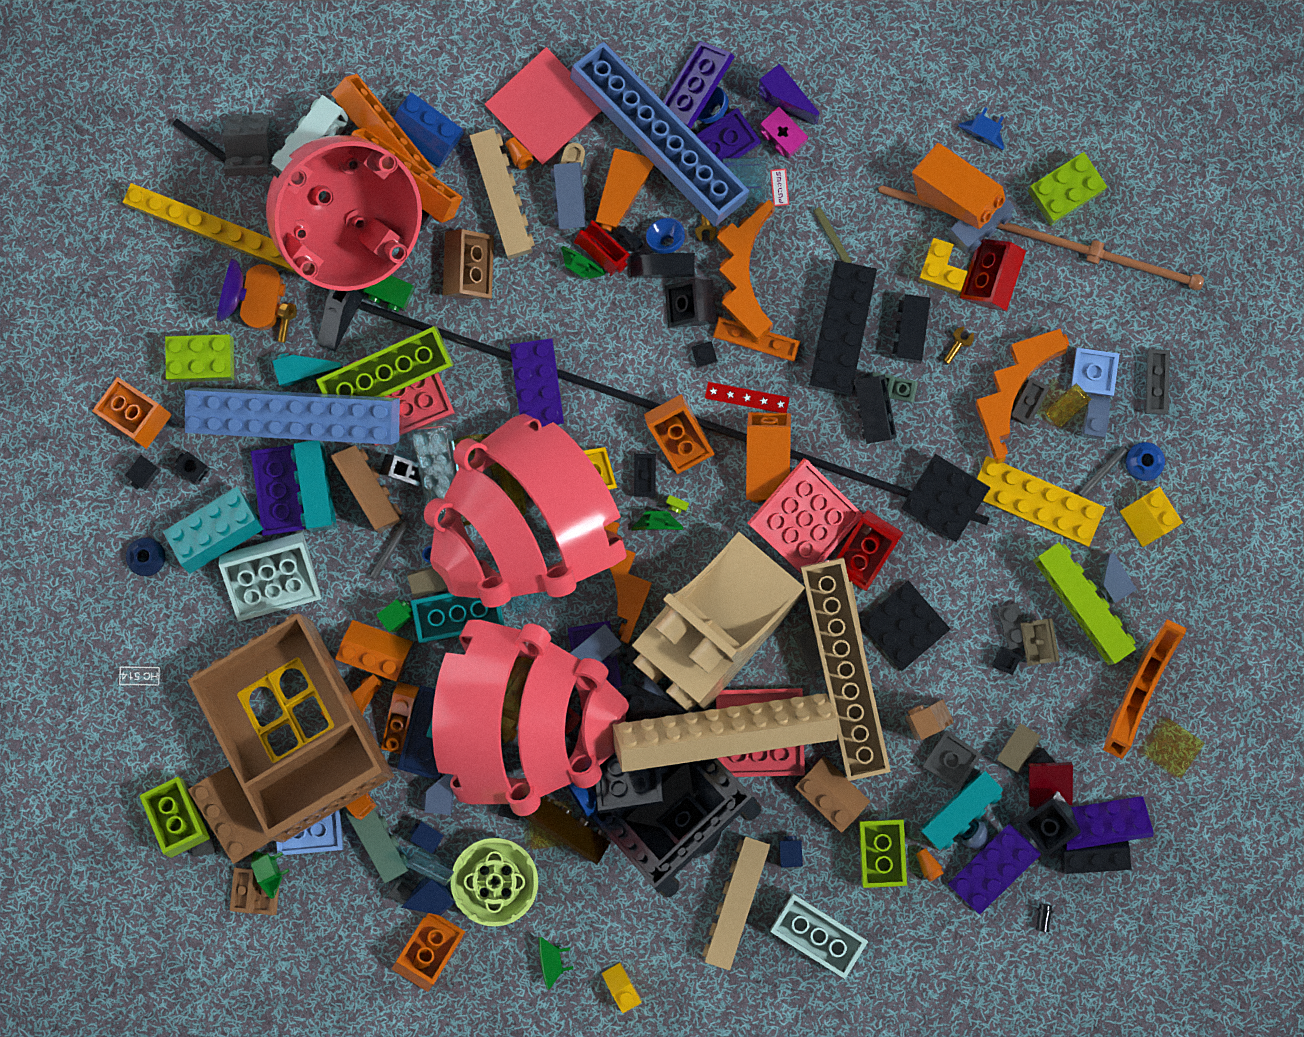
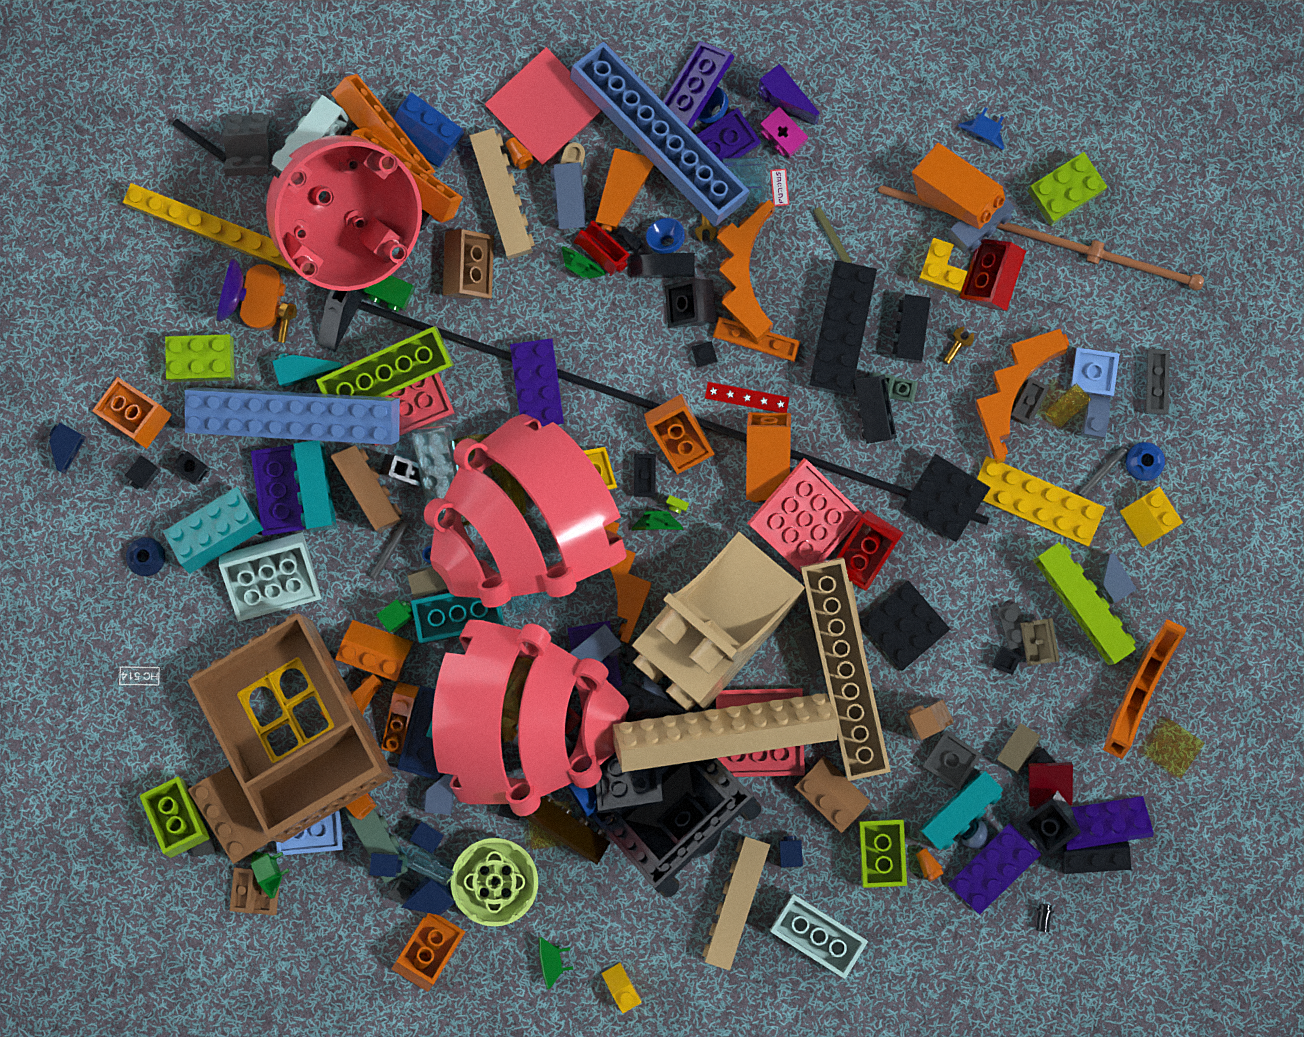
(64, 446): none -> dark blue slope
(385, 864): none -> dark blue brick

